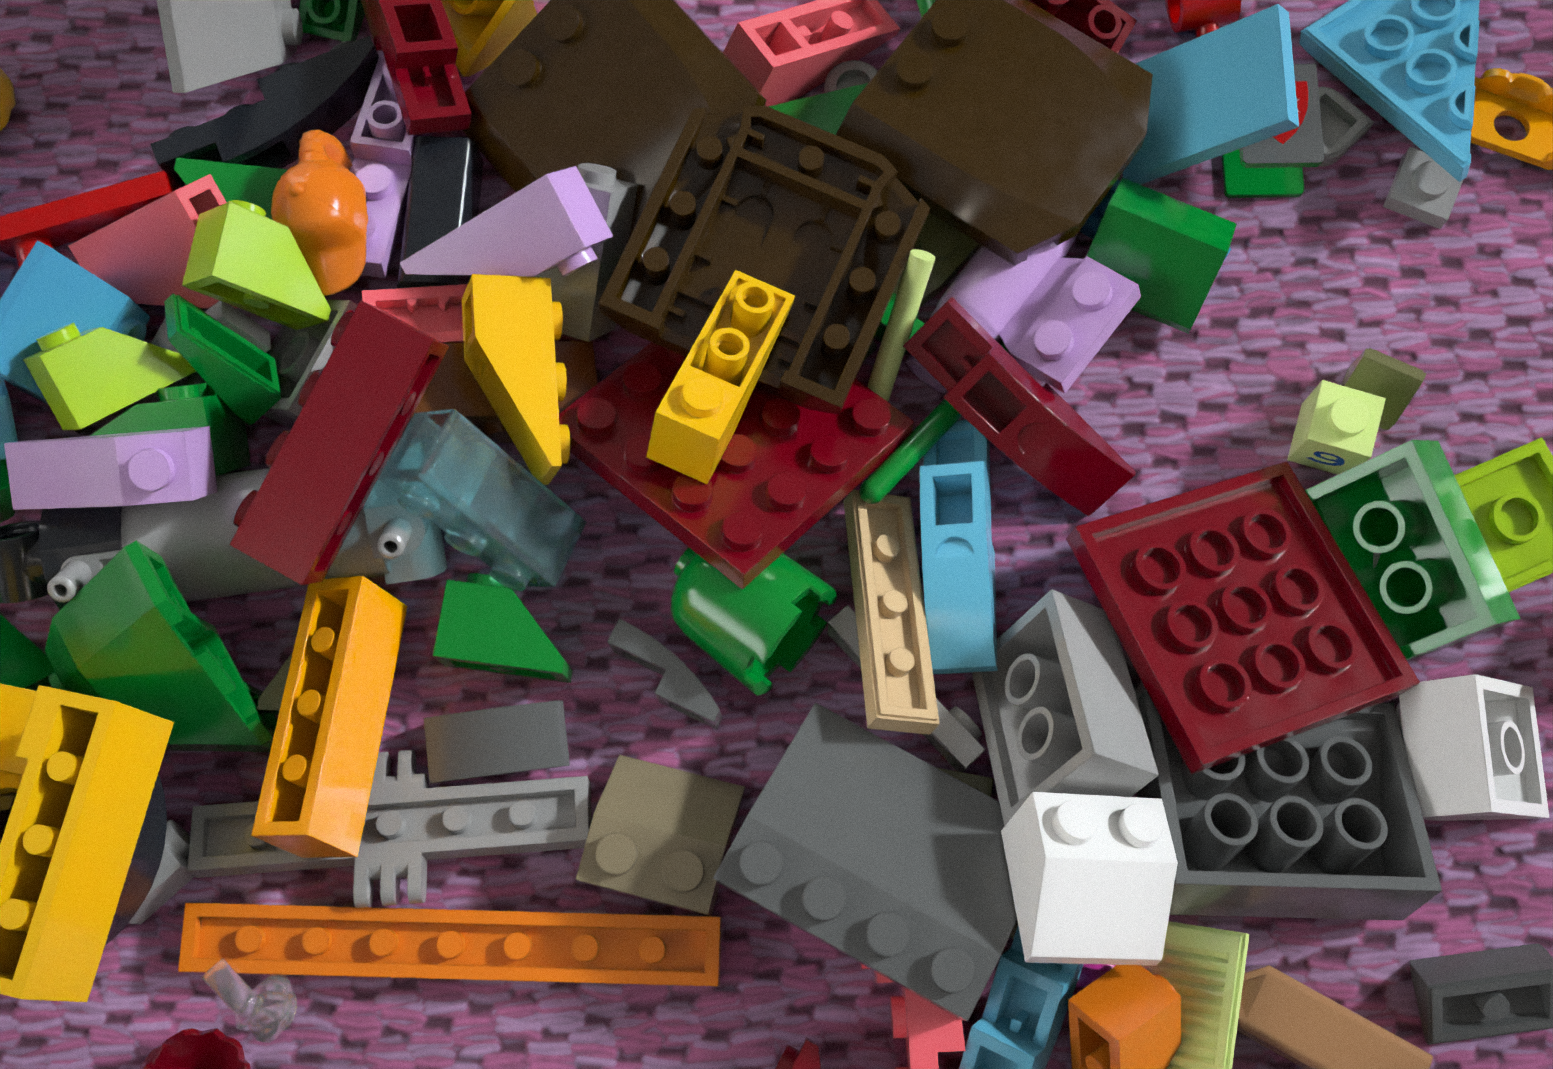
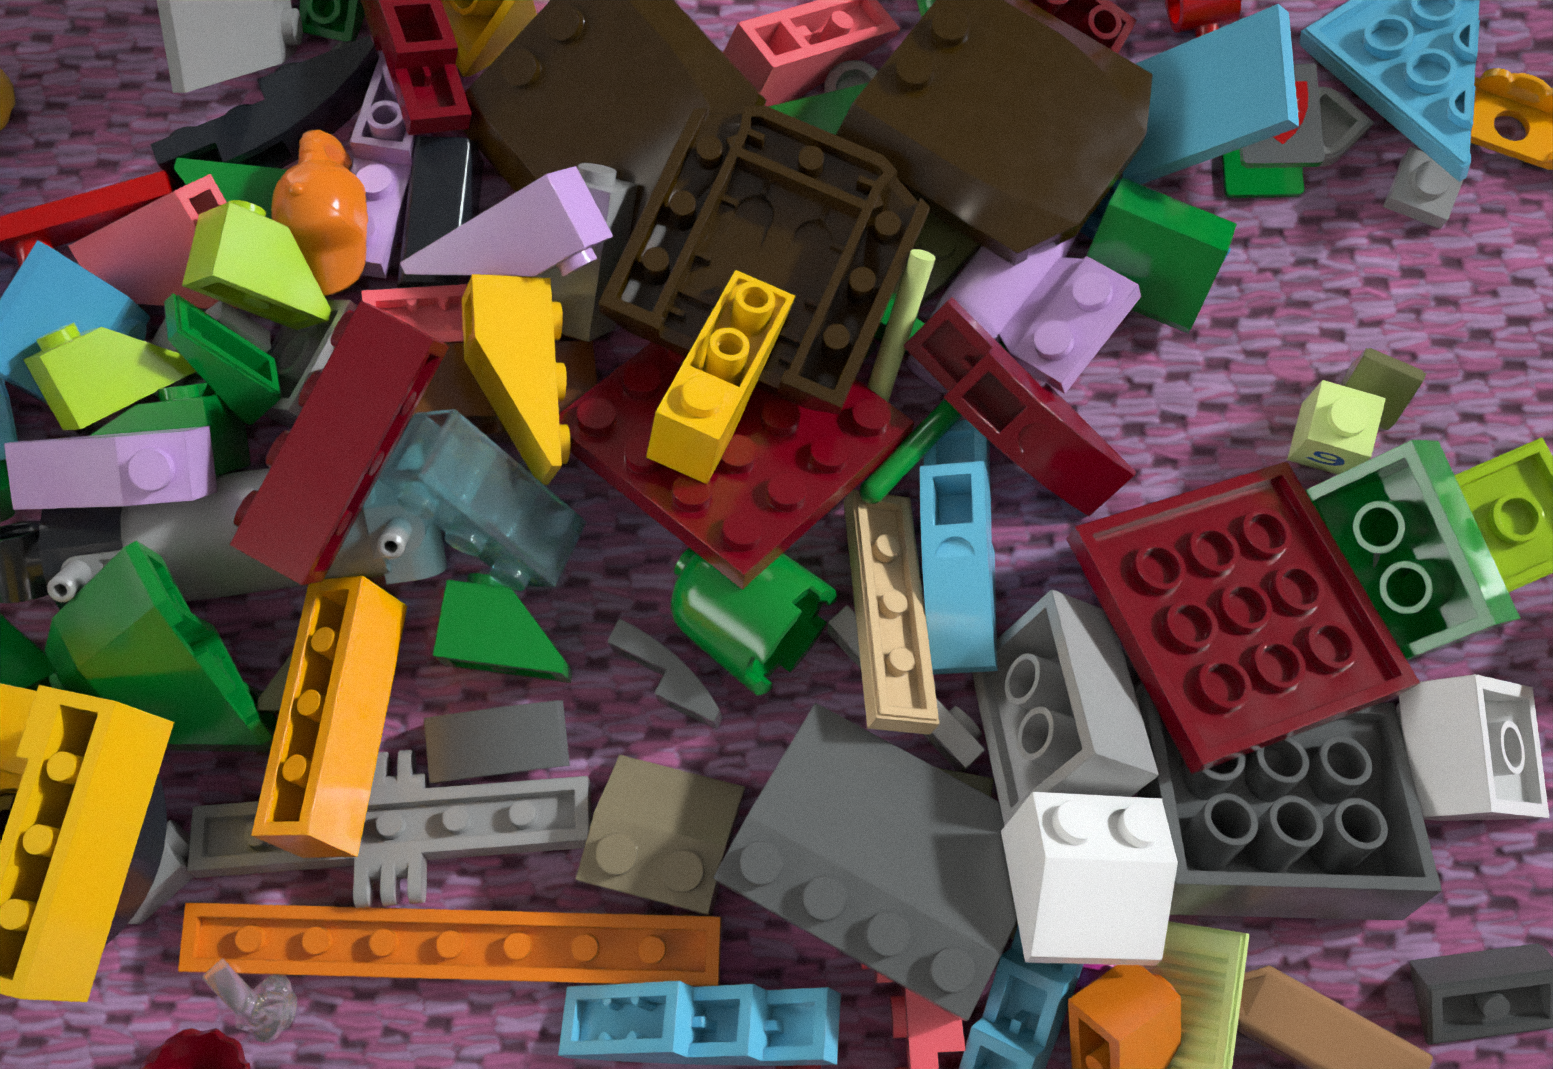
(701, 1024): none -> medium azure slope

